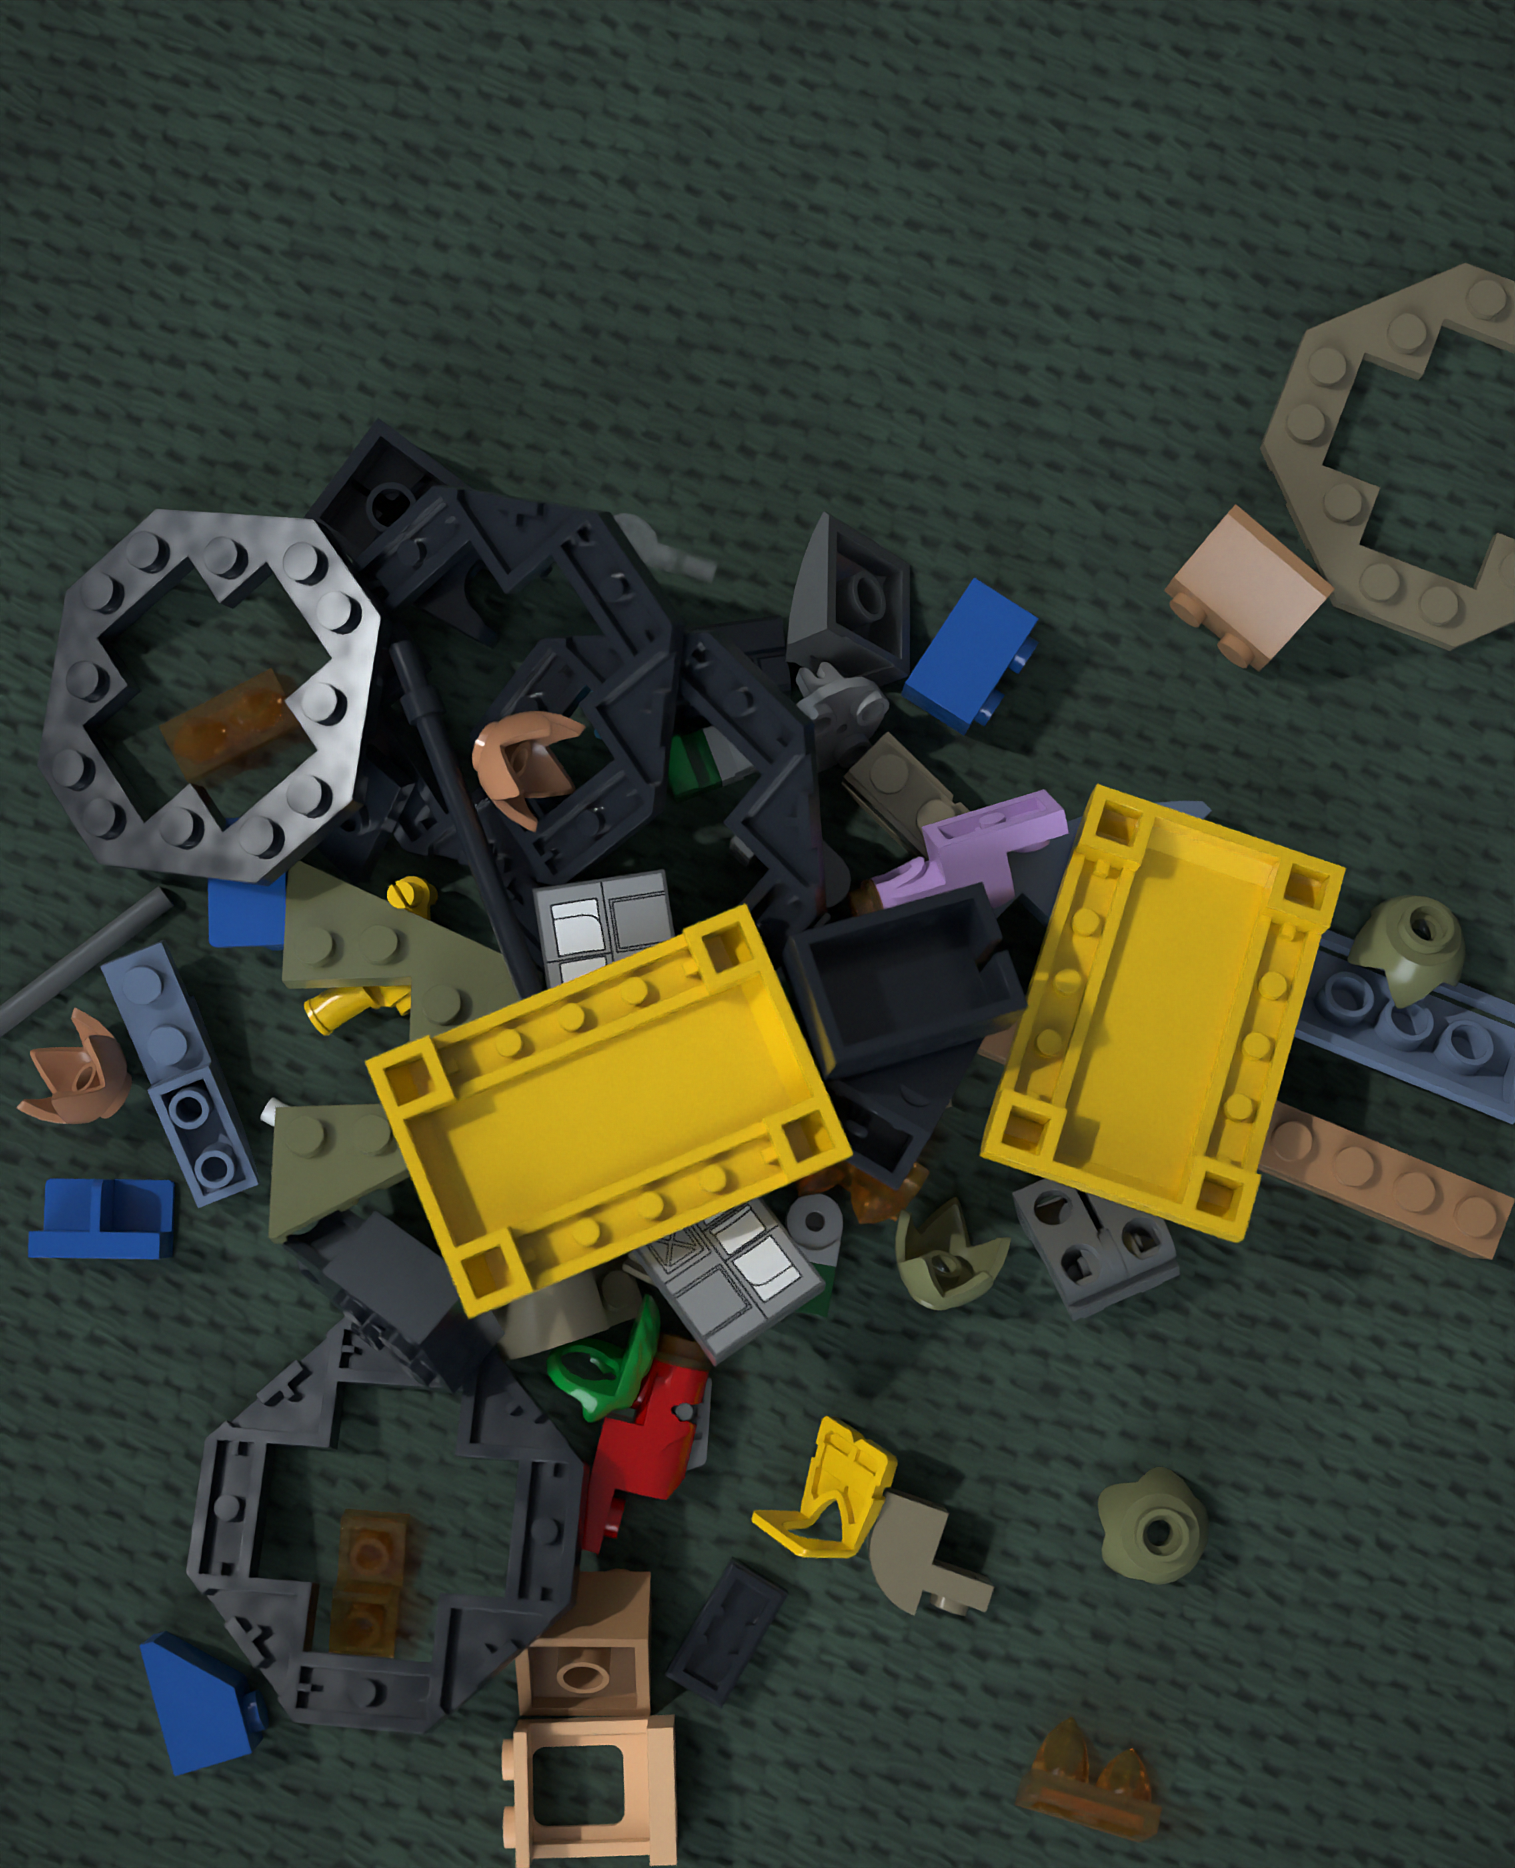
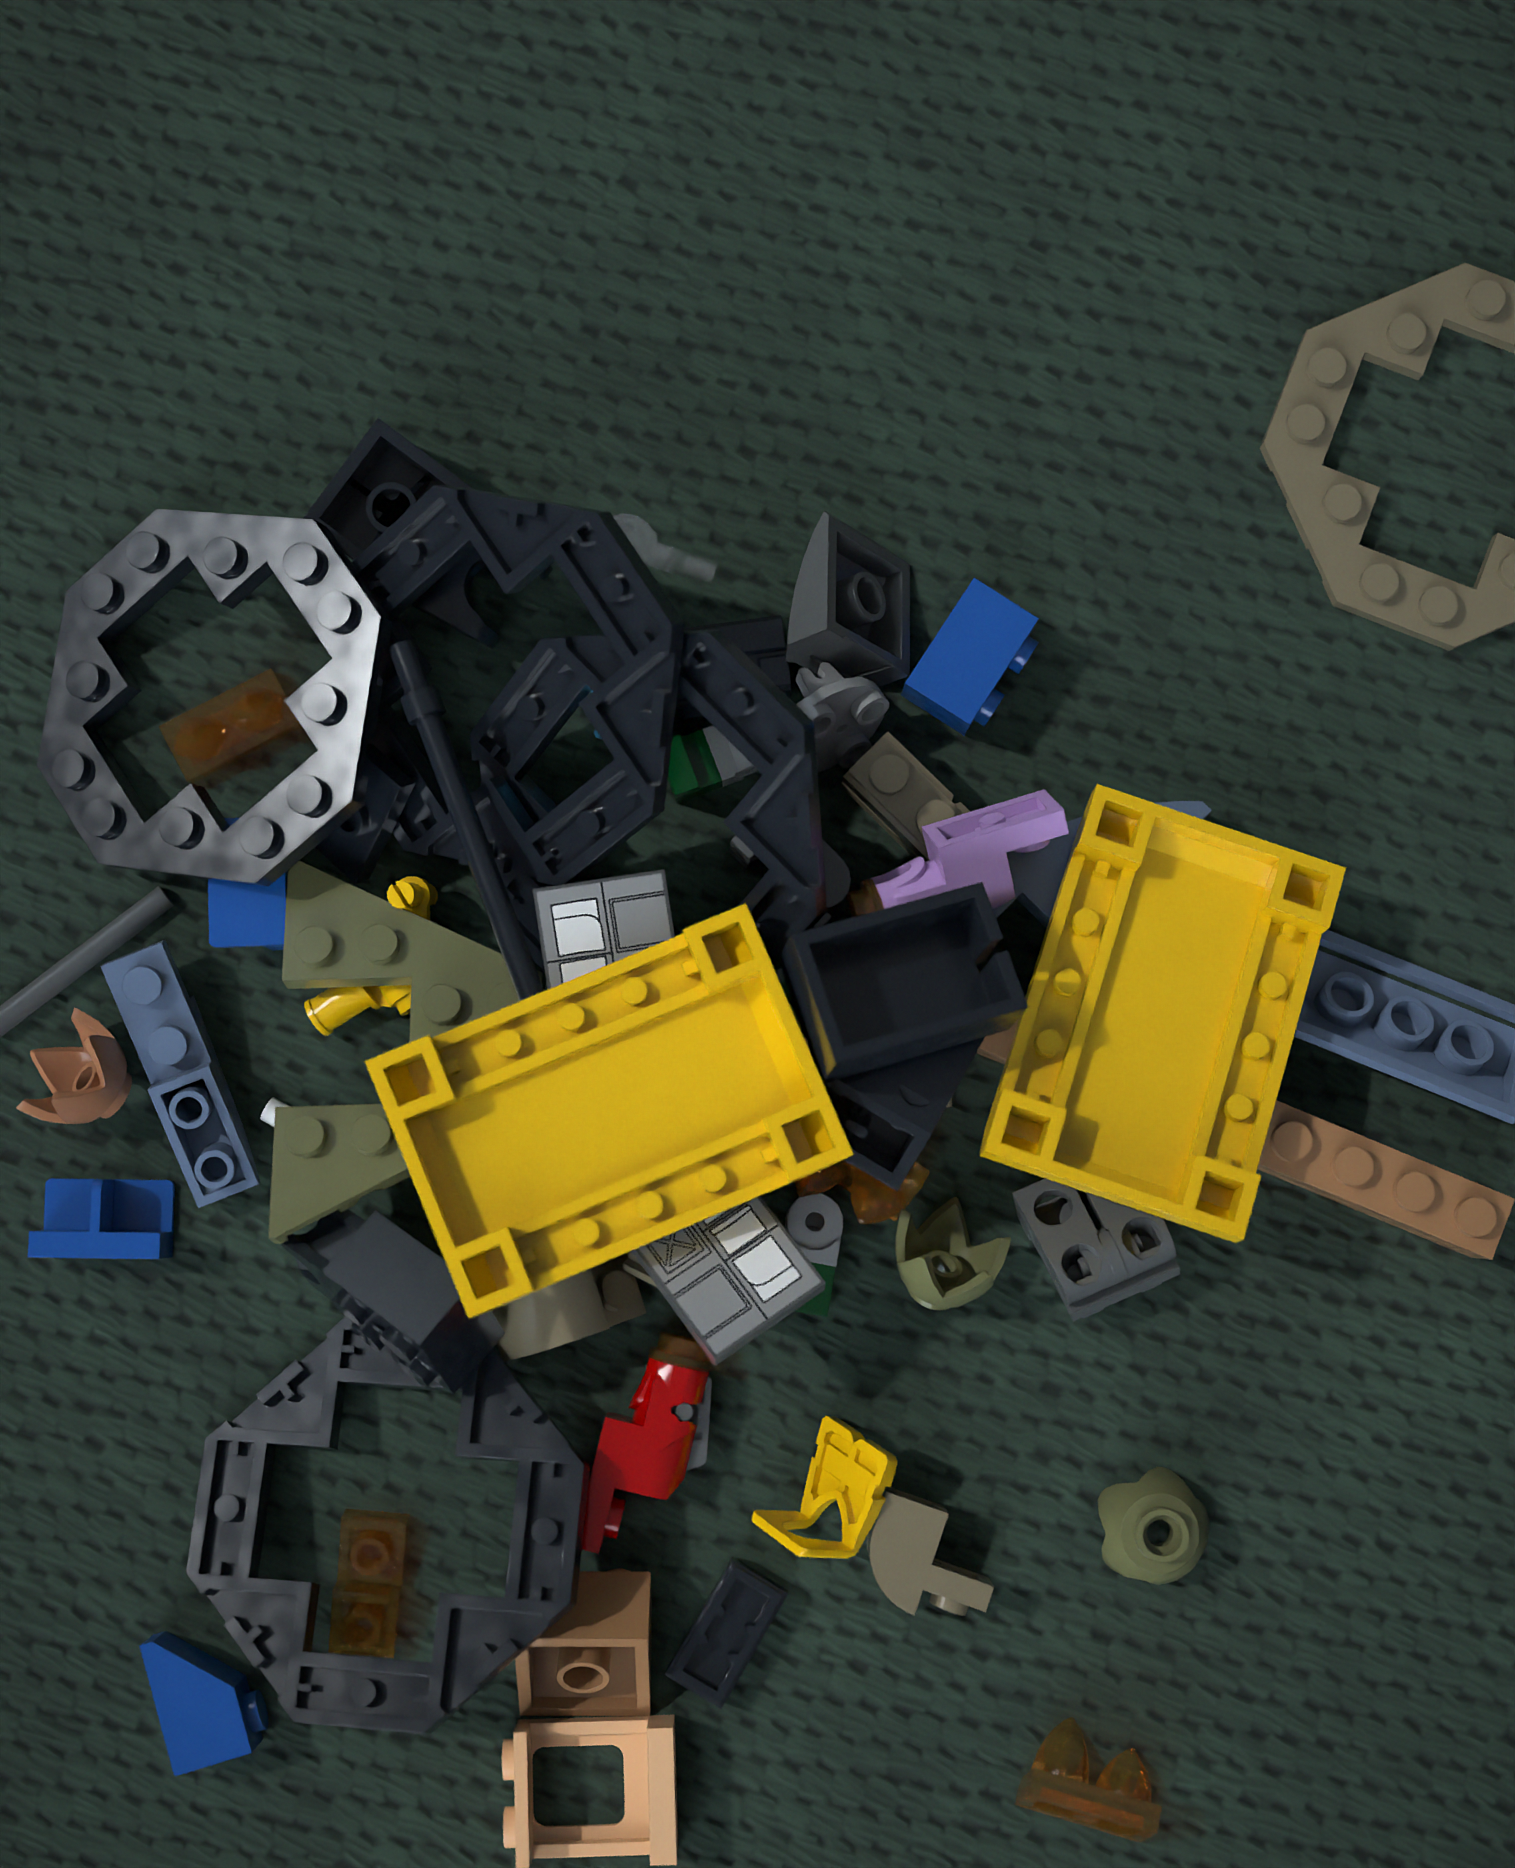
(518, 764): nougat piece -> none
(626, 1364): green piece -> none
(1246, 590): medium nougat slope -> none
(1411, 963): olive piece -> none

